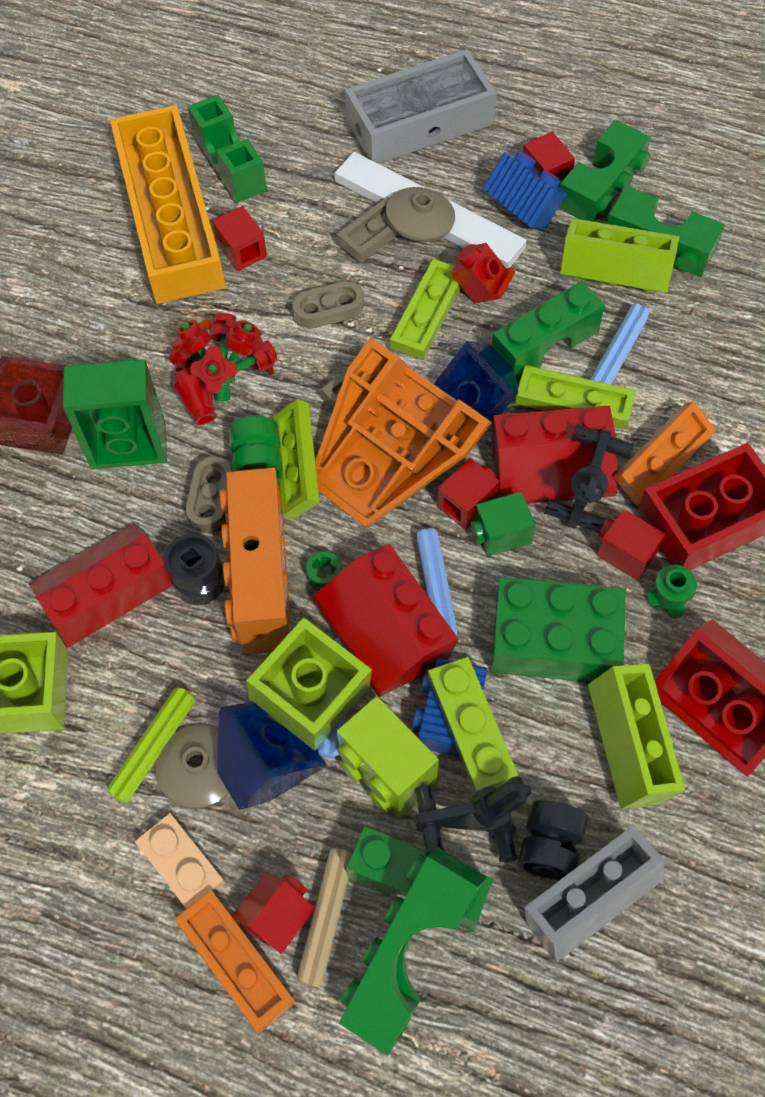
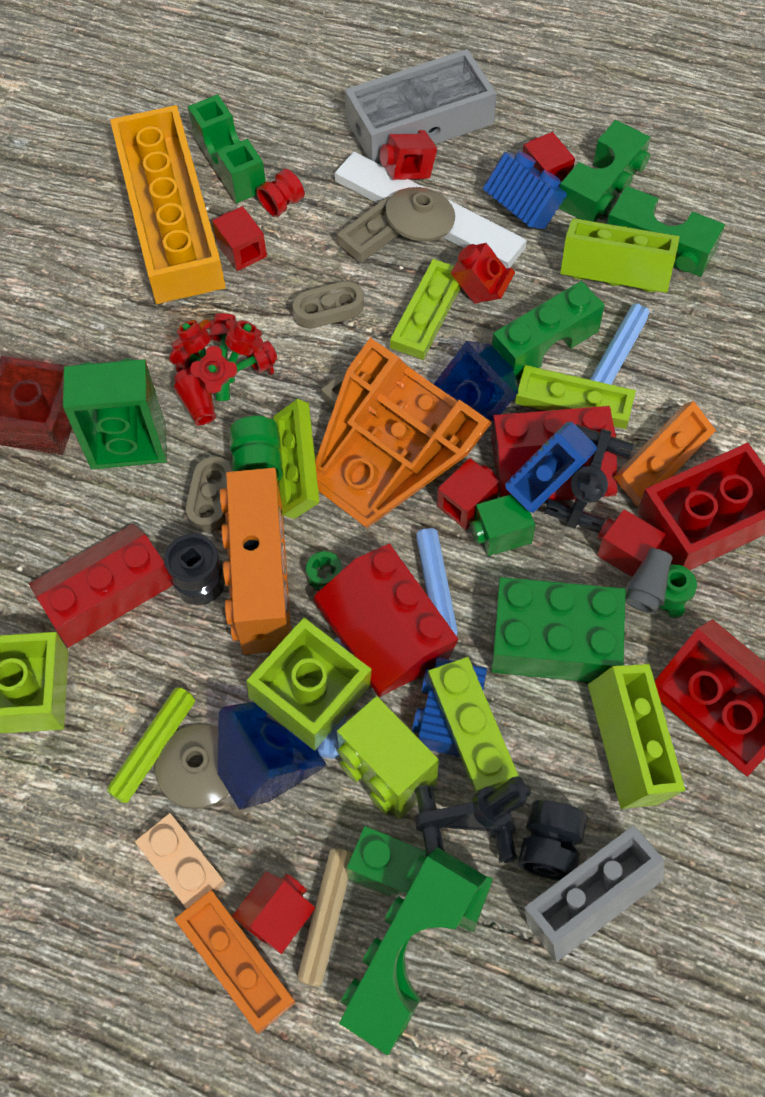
(280, 192): none -> red wheel
(409, 156): none -> red brick
(550, 466): none -> blue brick
(649, 583): none -> dark grey cone

